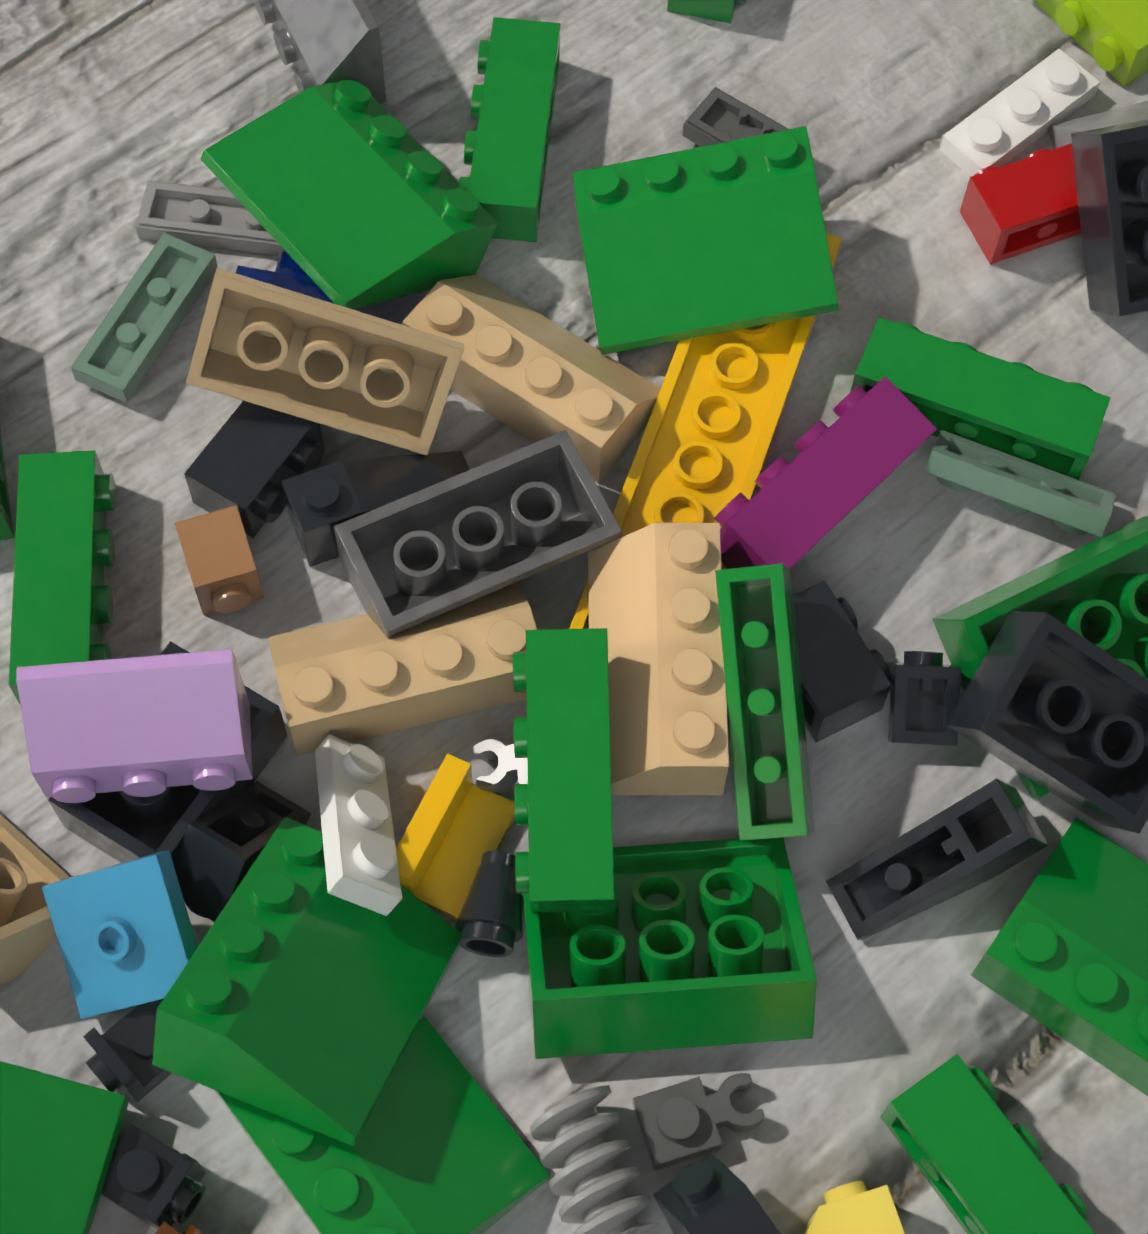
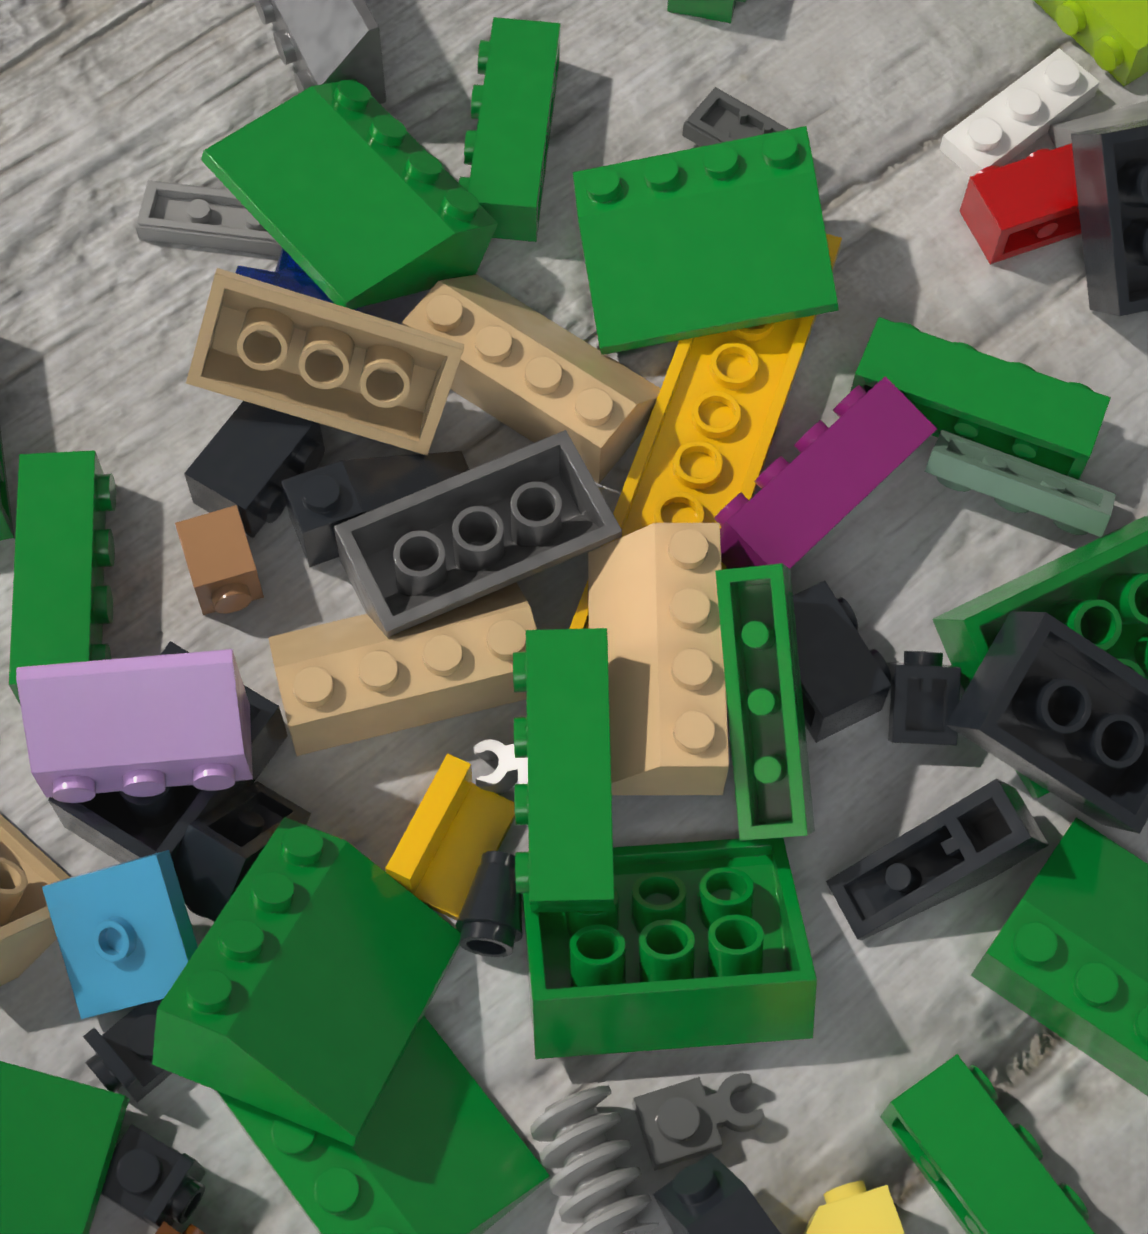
(144, 317): sand green plate -> none
(357, 825): white plate -> none

